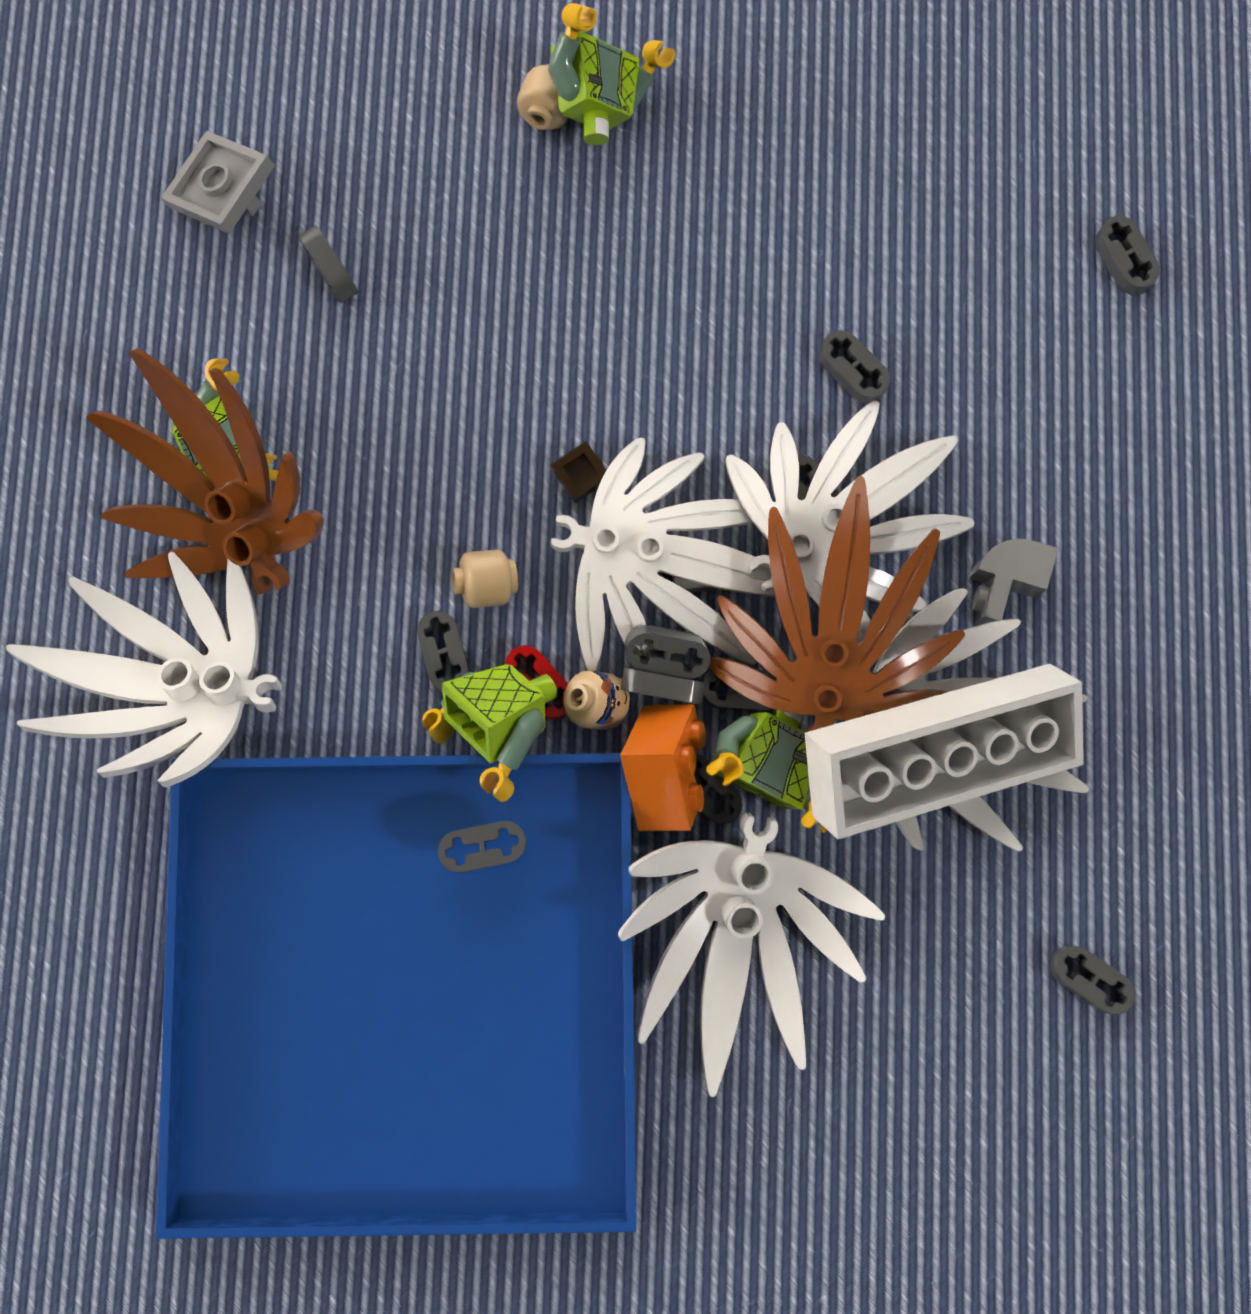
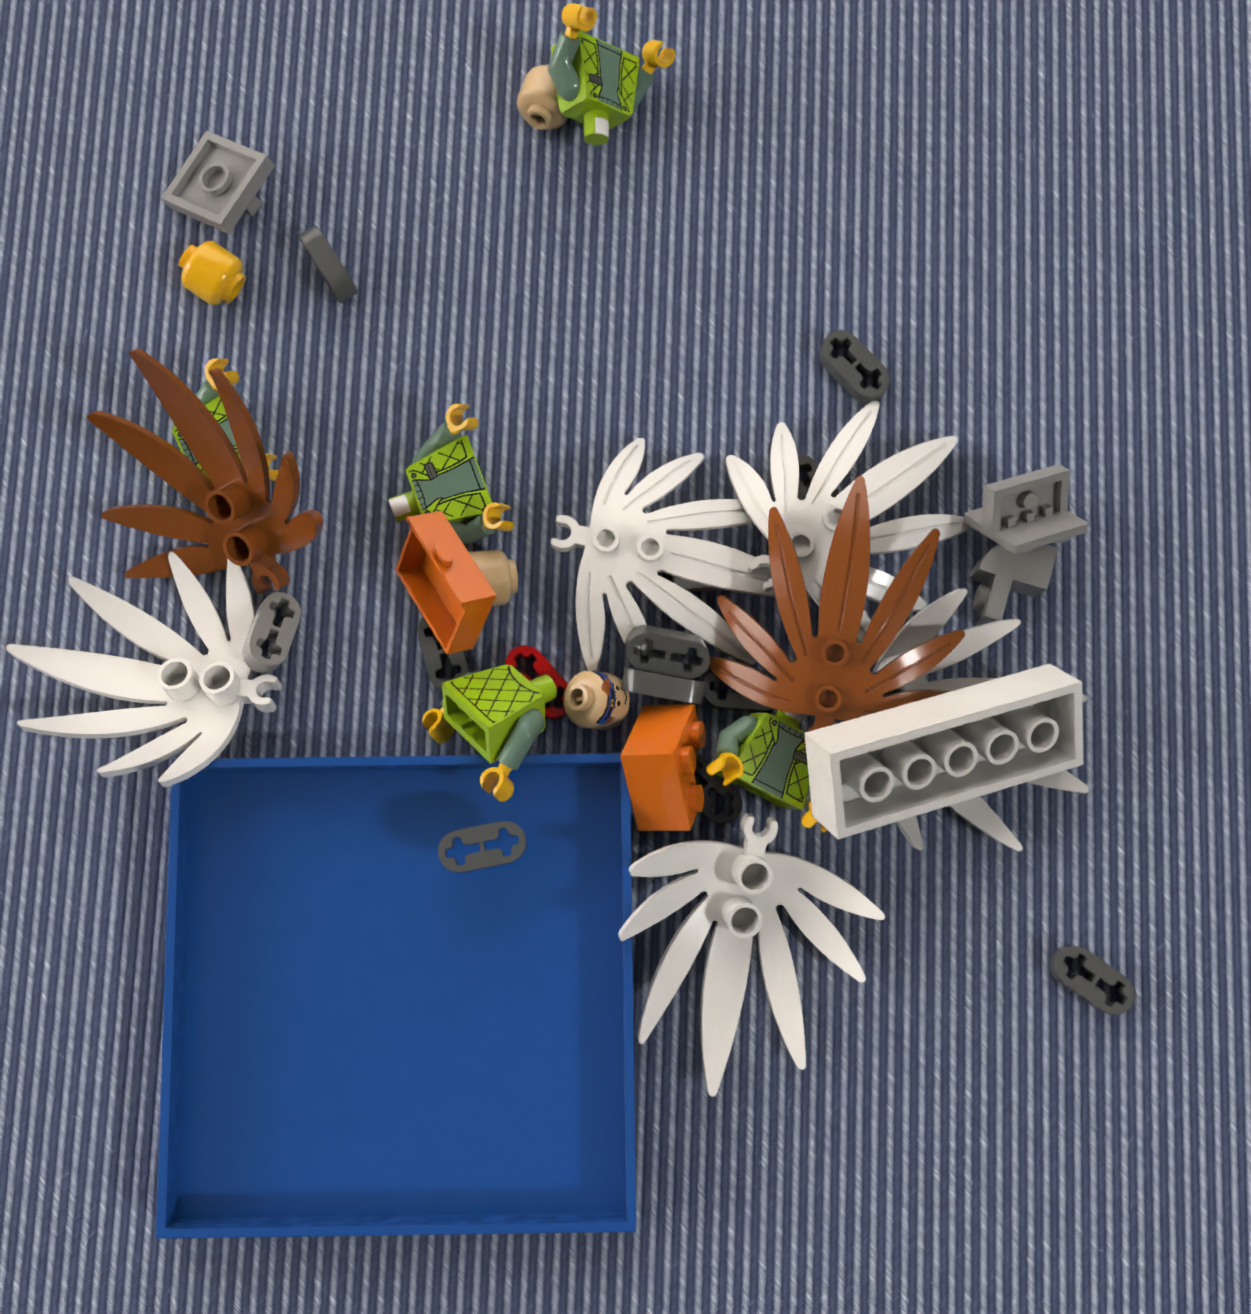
(212, 273): none -> yellow head
(280, 635): none -> light grey beam
(444, 582): none -> orange container
(449, 480): none -> torso
(579, 471): dark brown plate -> none
(1027, 511): none -> light grey bracket
(1129, 254): dark grey beam -> none

